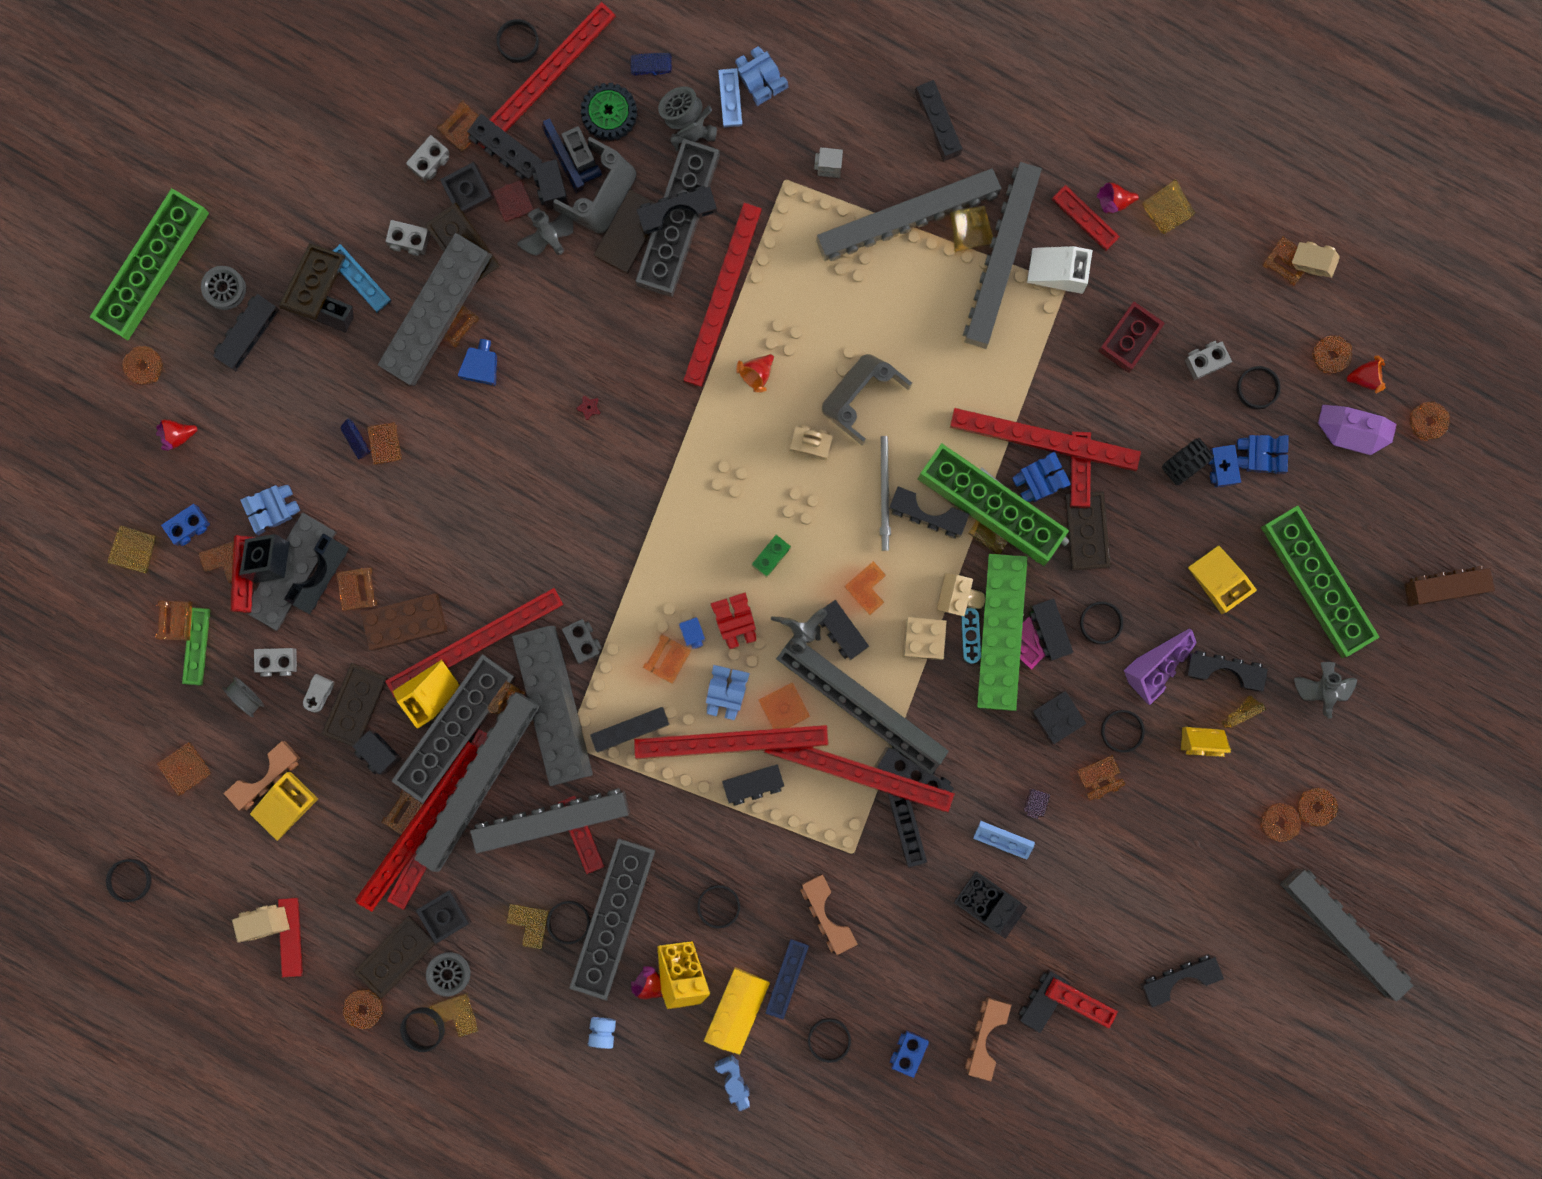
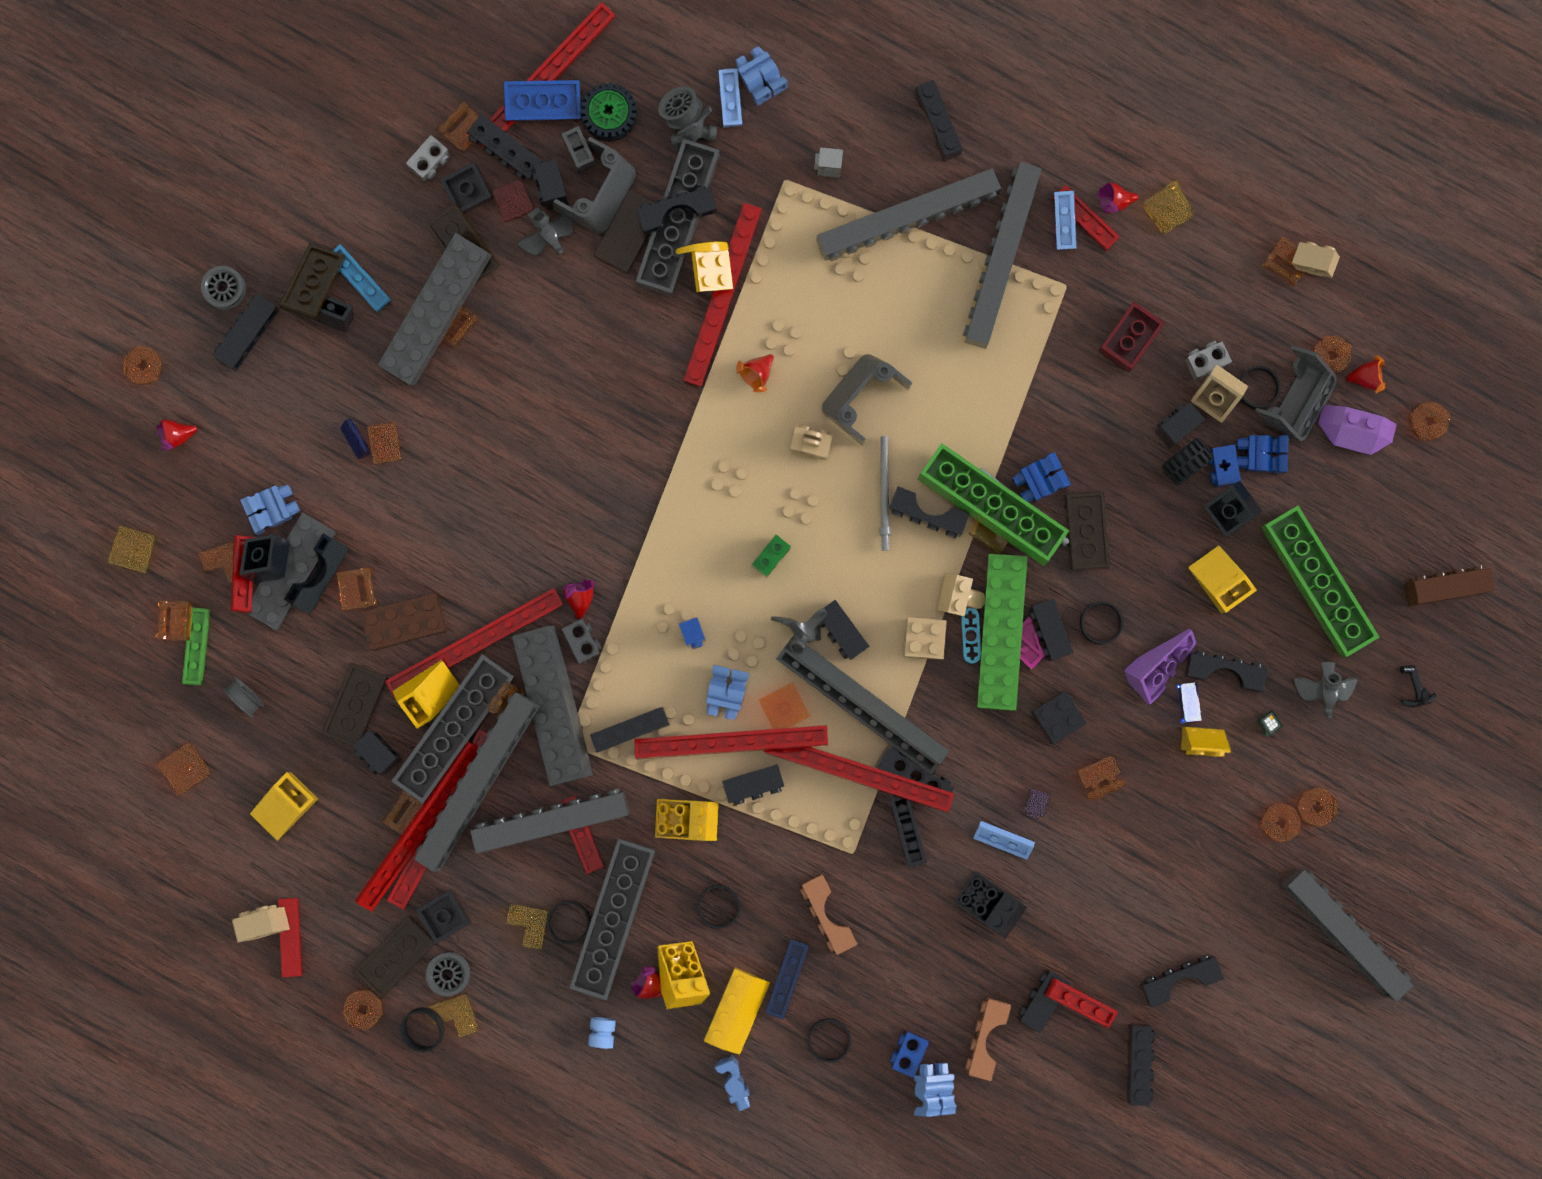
(109, 876): black tyre -> none
(149, 264): bright green brick -> none
(183, 520): blue brick -> none
(275, 657): light grey brick -> none
(280, 760): nougat arch -> none
(318, 691): light grey piece -> none
(409, 233): light grey brick -> none
(479, 364): blue torso -> none
(517, 22): black tyre -> none
(542, 100): none -> blue plate
(576, 179): dark blue piece -> none
(579, 596): none -> red hat
(589, 412): dark red plate -> none
(651, 63): clear blue slope -> none
(673, 661): clear orange plate -> none
(686, 820): none -> yellow slope
(710, 265): none -> piece
(736, 625): red hips -> none
(861, 588): clear orange plate -> none
(935, 1090): none -> medium blue hips
(971, 228): clear yellow plate -> none
(1045, 439): red plate -> none
(1060, 268): white slope -> none
(1065, 220): none -> light blue plate
(1080, 478): red tile -> none
(1139, 1064): none -> black brick
(1141, 726): black tyre -> none
(1175, 428): none -> black brick
(1189, 702): none -> clear blue slope
(1219, 393): none -> tan brick
(1232, 508): none -> black brick
(1247, 710): clear yellow plate -> none
(1269, 723): none -> slope
(1305, 398): none -> dark grey windscreen
(1421, 694): none -> black piece

